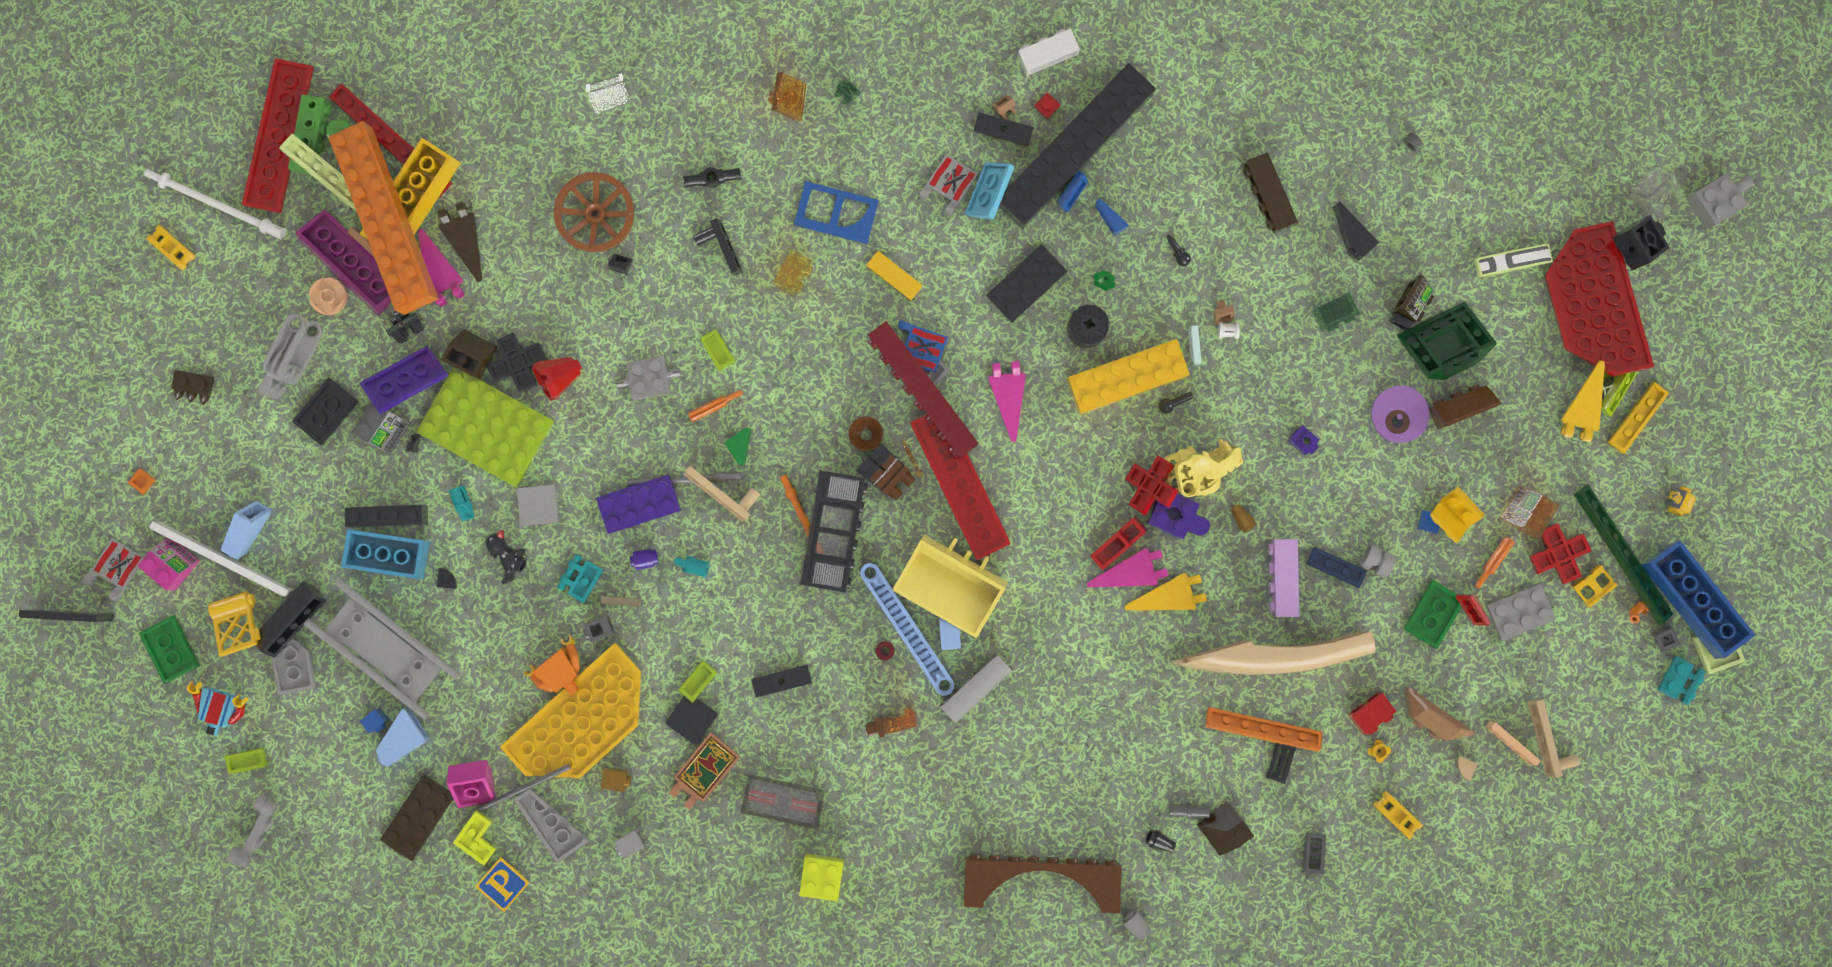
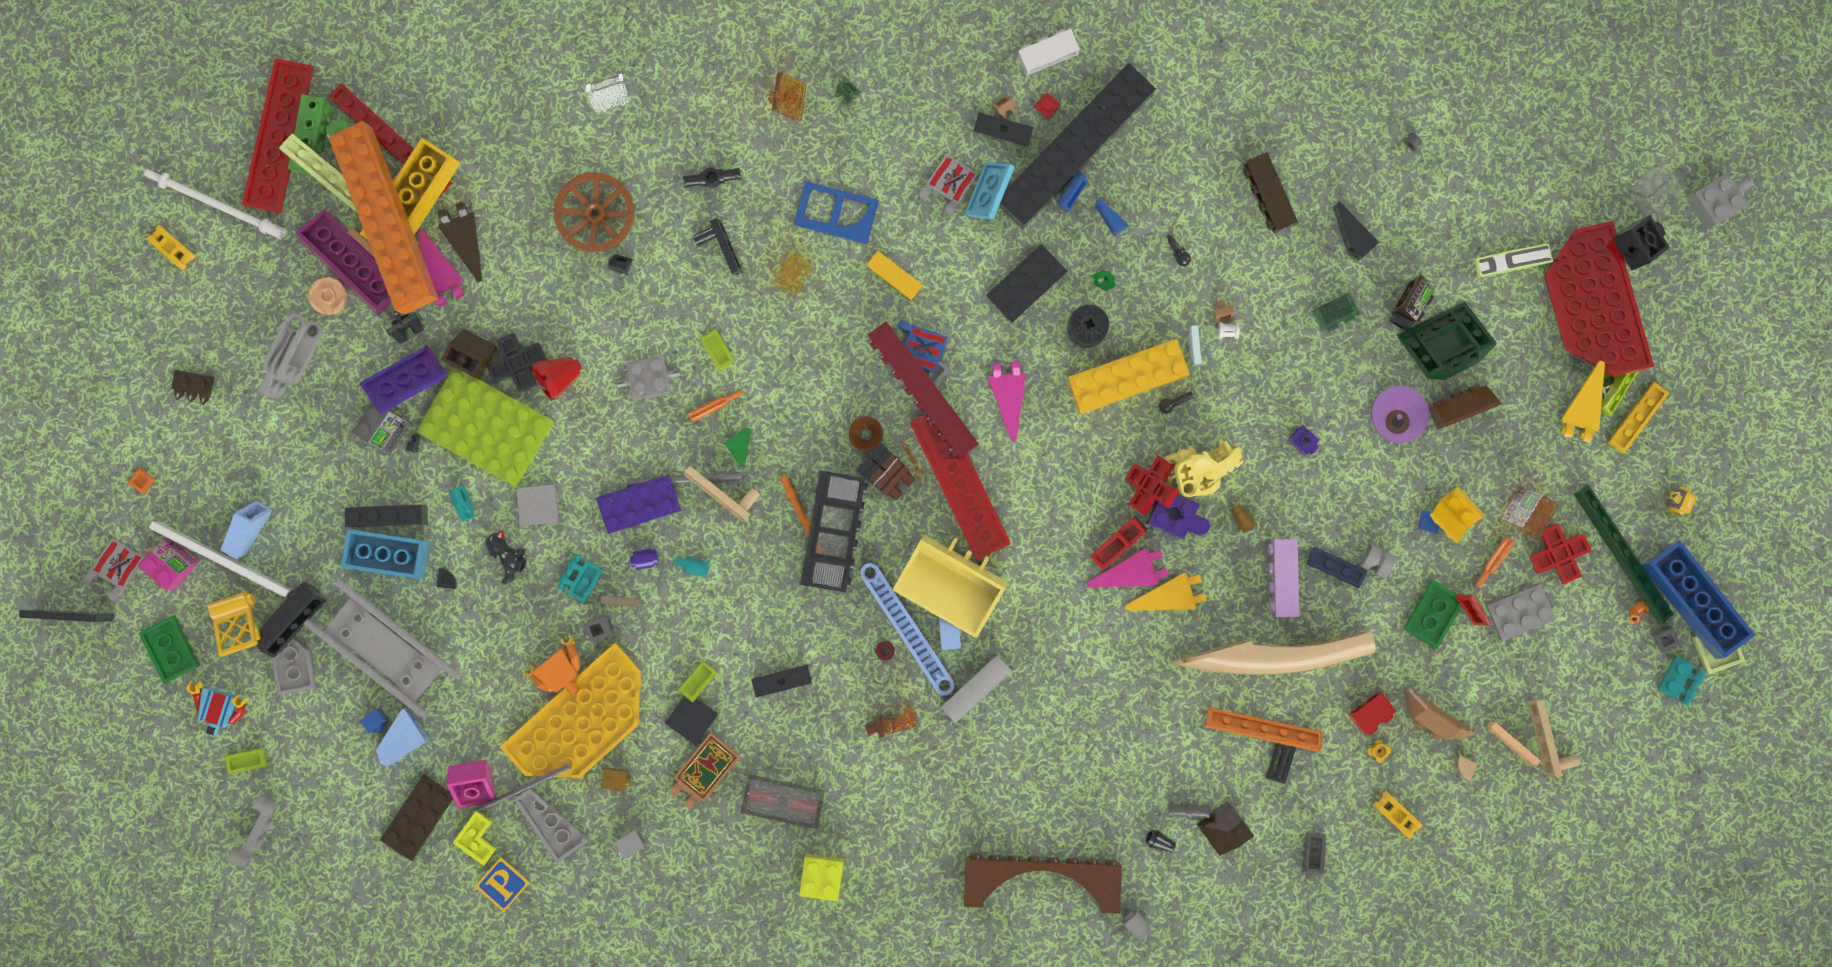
(325, 411): black tile -> none
(1590, 580): yellow piece -> none

